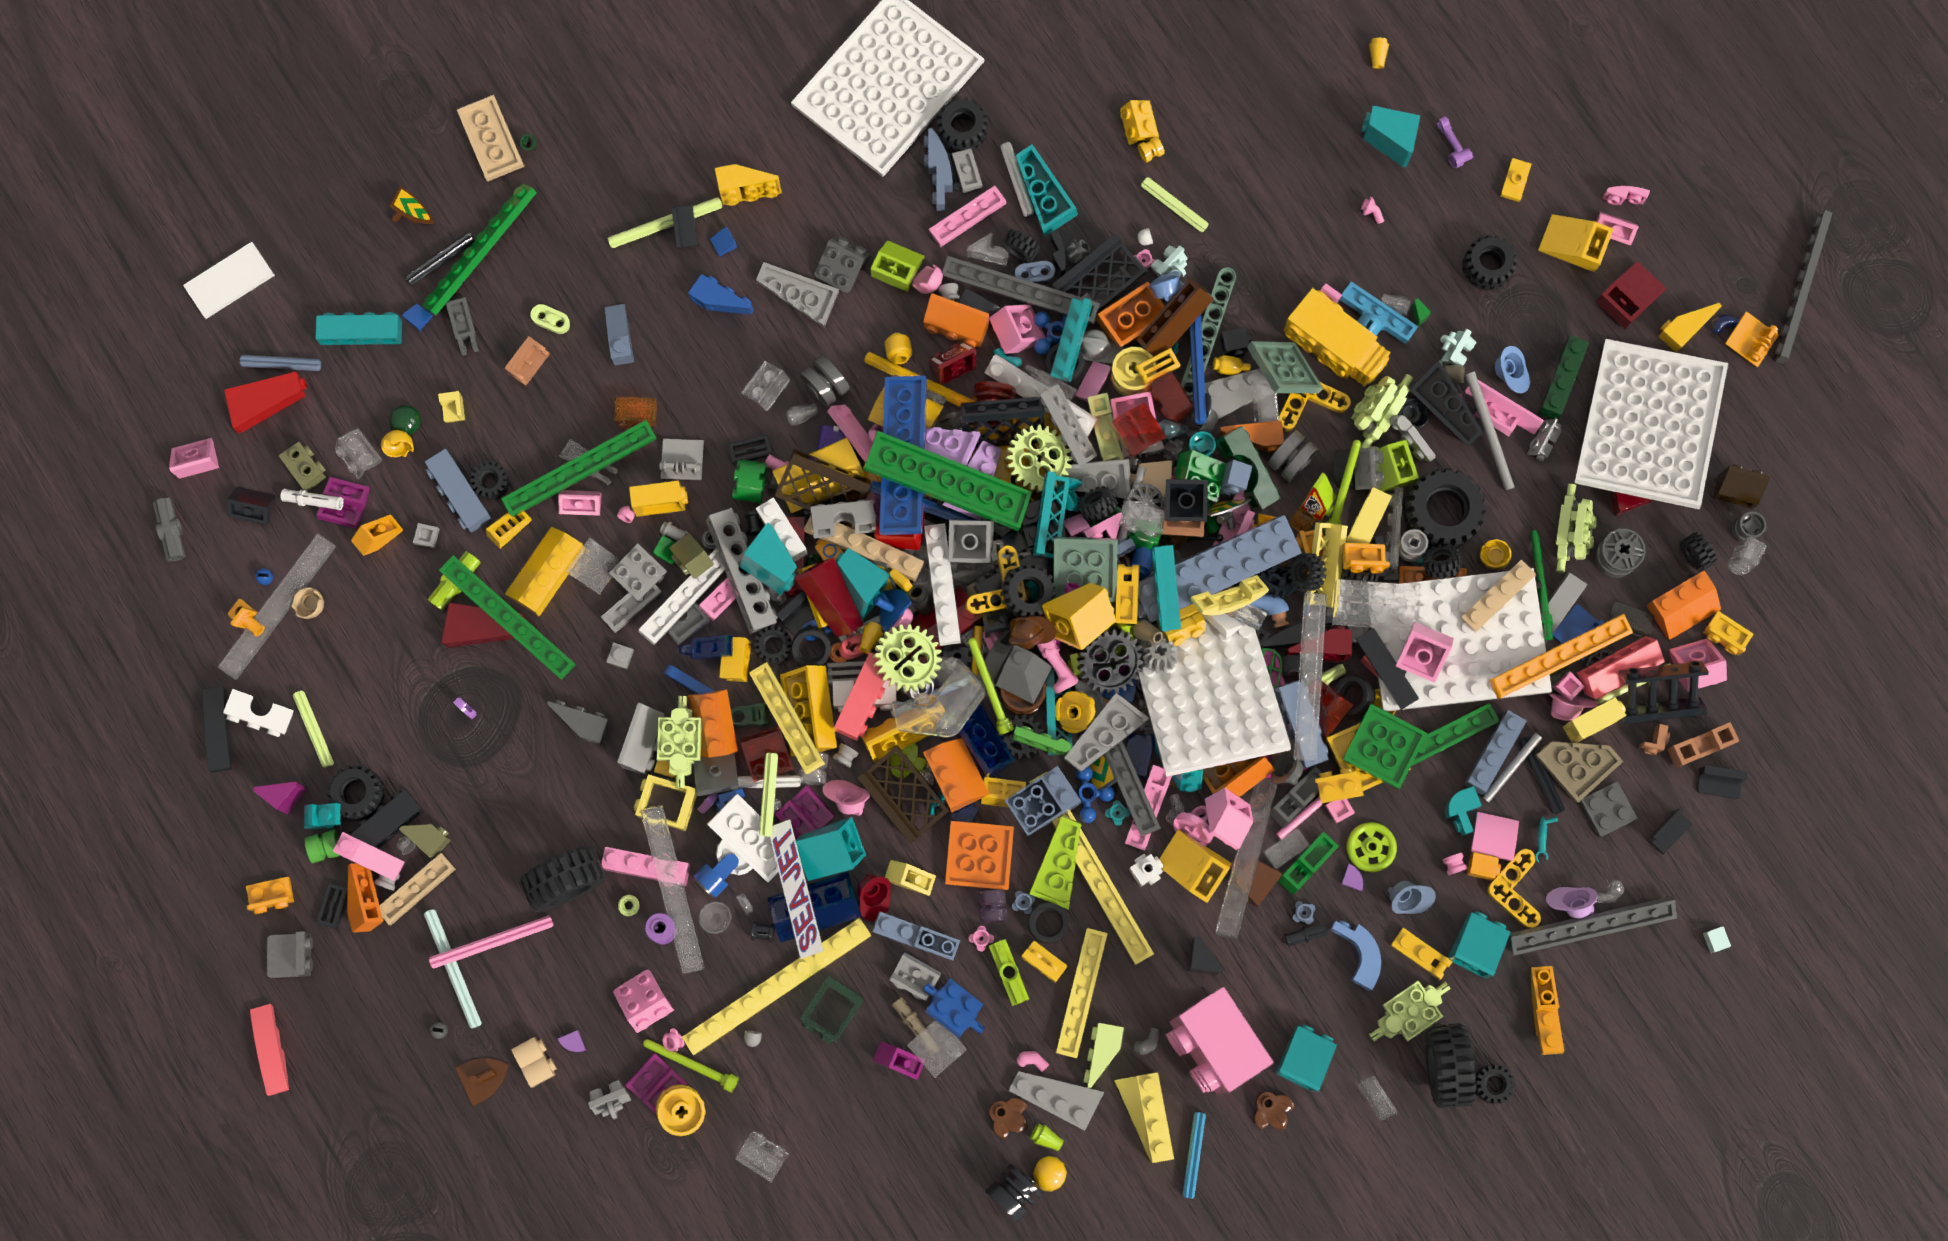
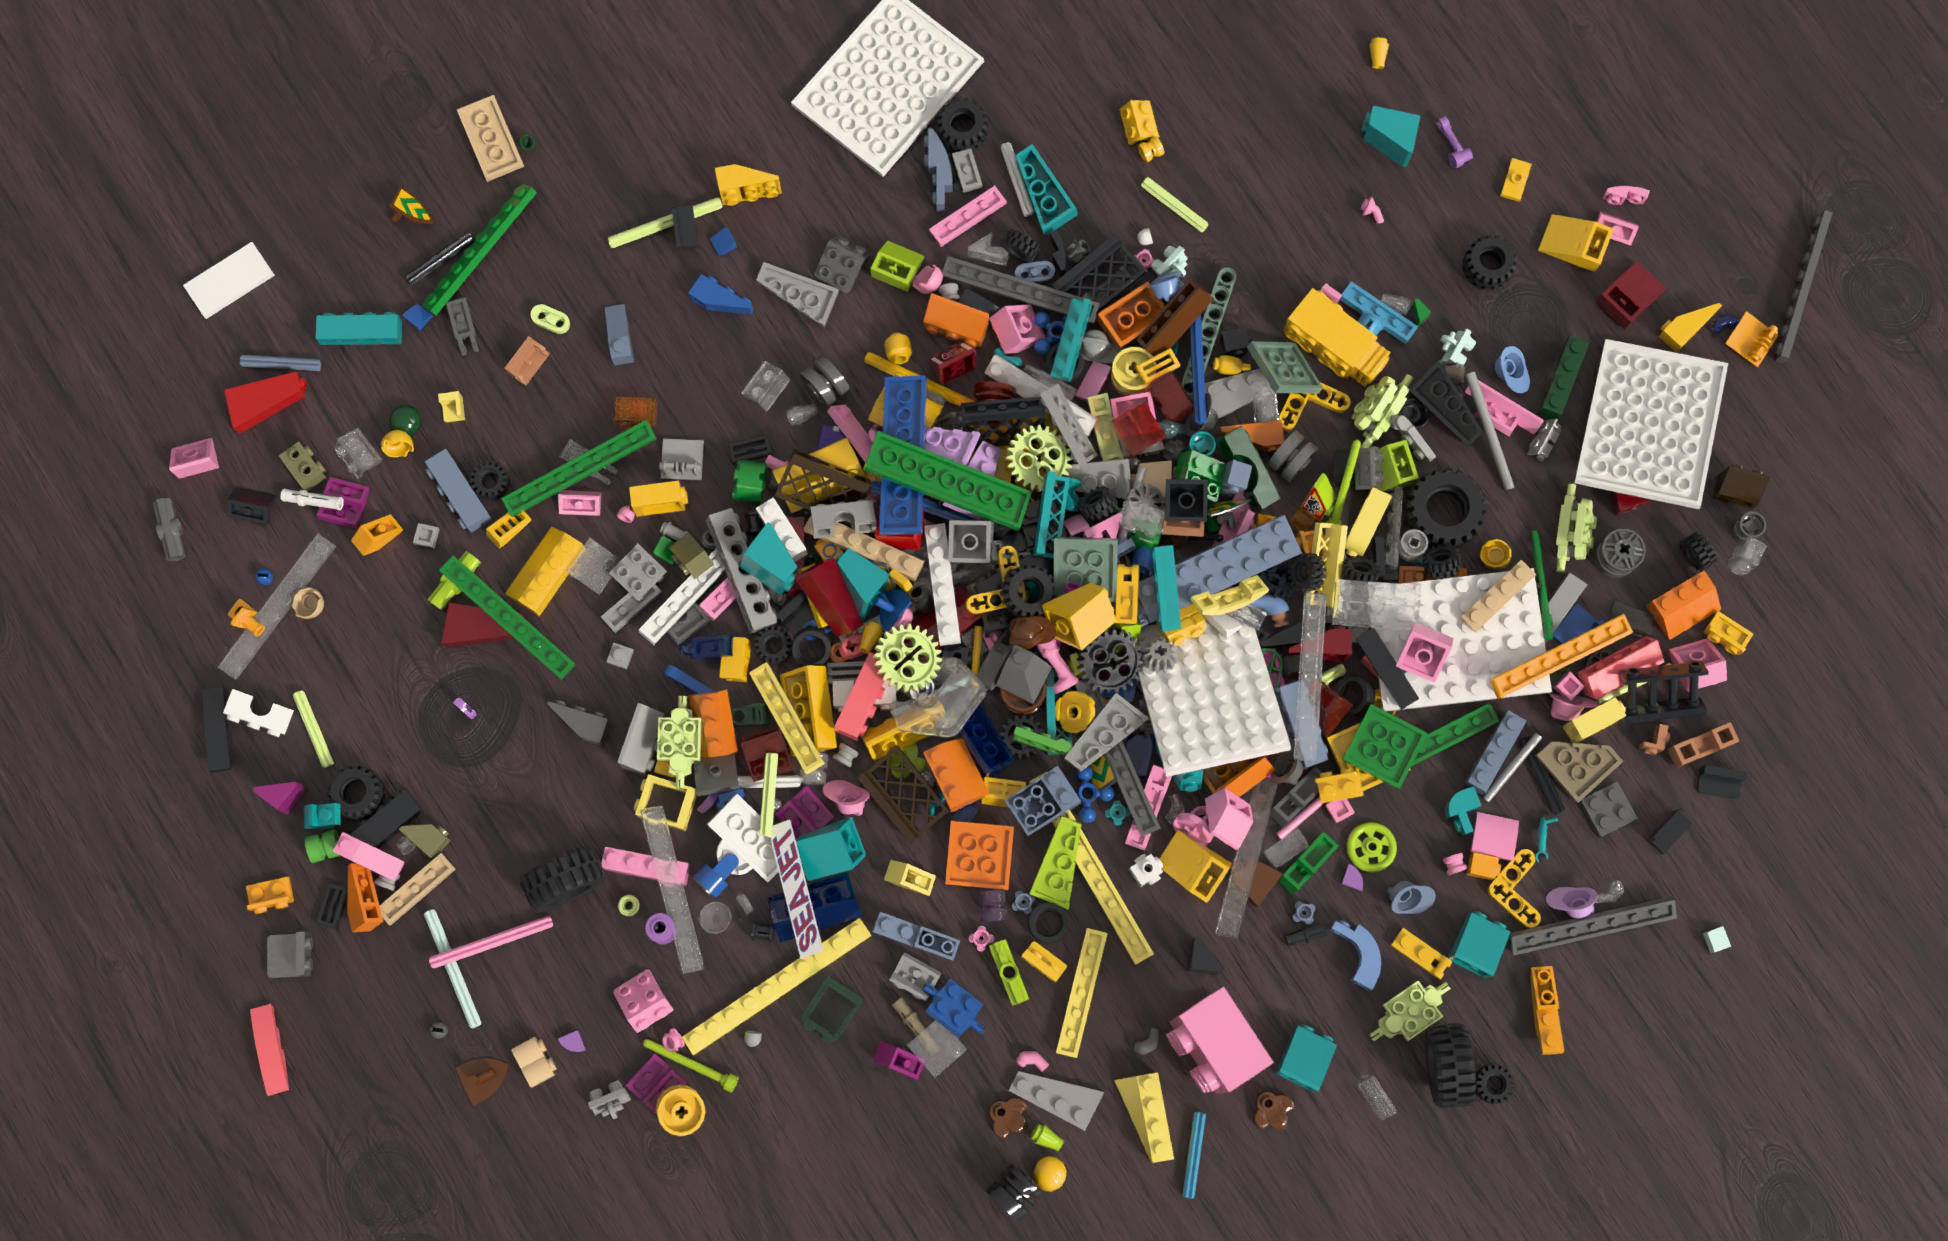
(762, 1156): clear bracket -> none
(874, 896): dark red piece -> none
(1003, 723): lime piece -> none
(1106, 1046): yellowish green slope -> none
(1146, 631): dark tan cone -> none
(1364, 557): light orange bracket -> none

